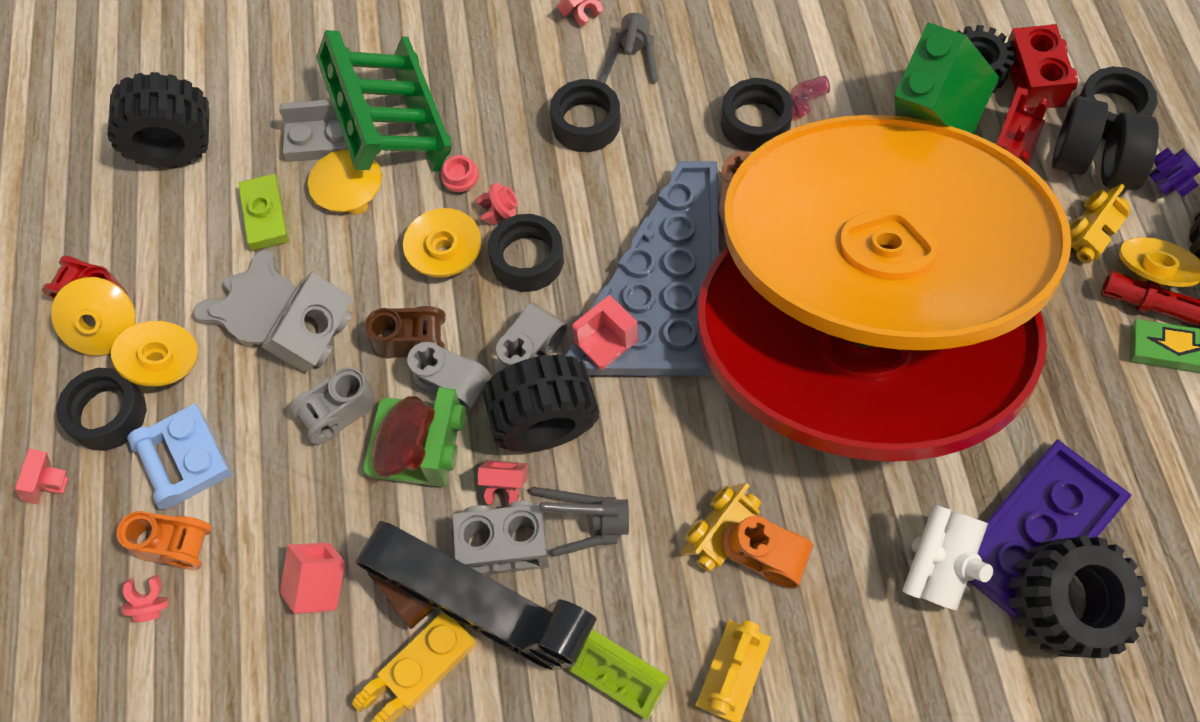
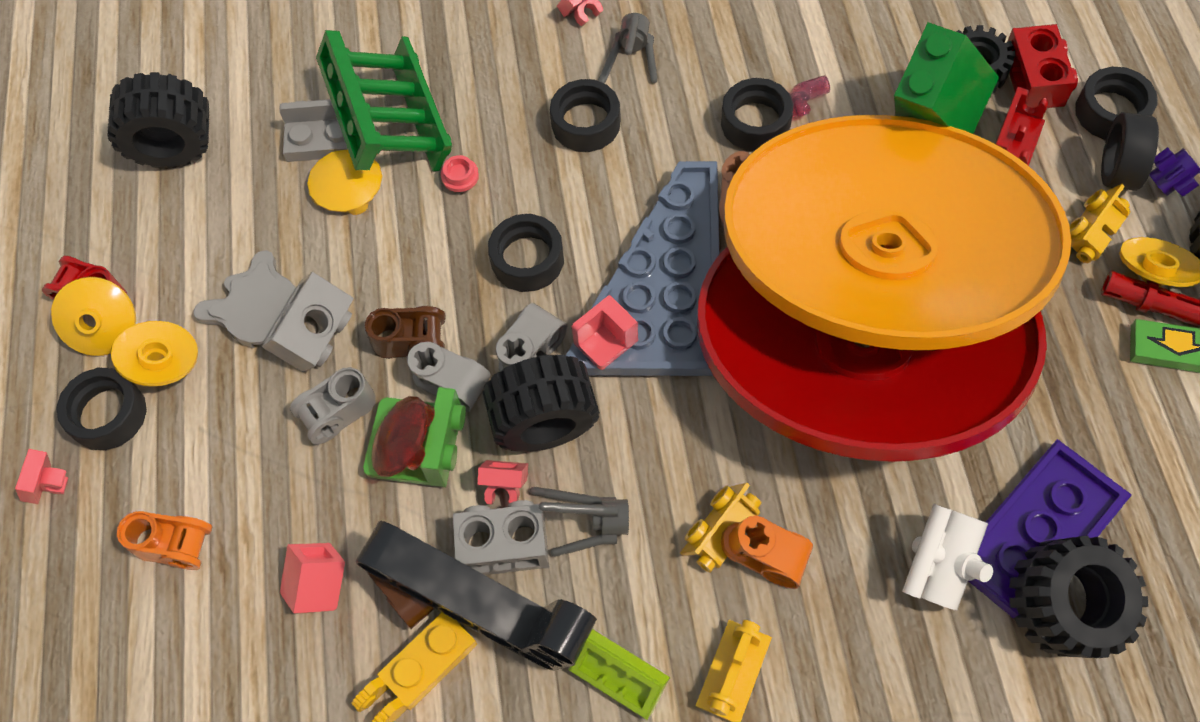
(143, 606): coral plate -> none
(192, 449): light blue plate -> none
(263, 212): lime plate -> none
(437, 230): yellow dish -> none
(502, 203): coral plate -> none
(1080, 135): black tyre -> none

